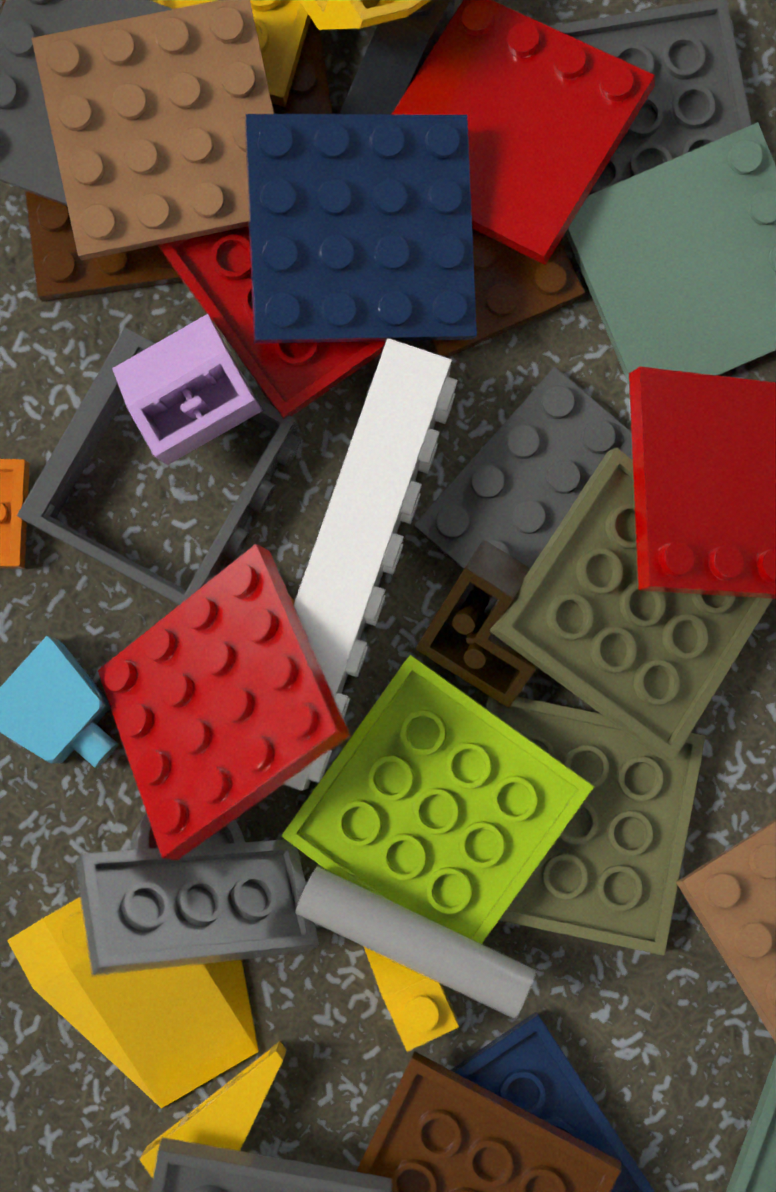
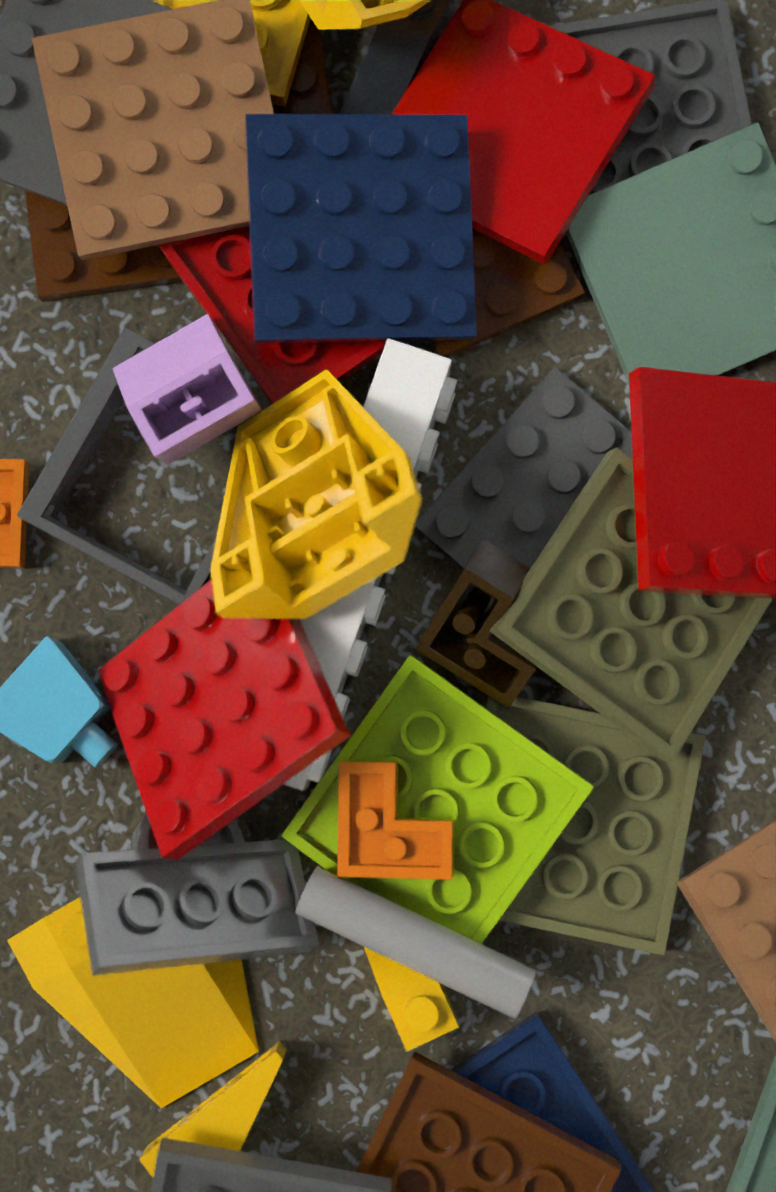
(310, 506): none -> yellow wedge
(375, 840): none -> orange plate

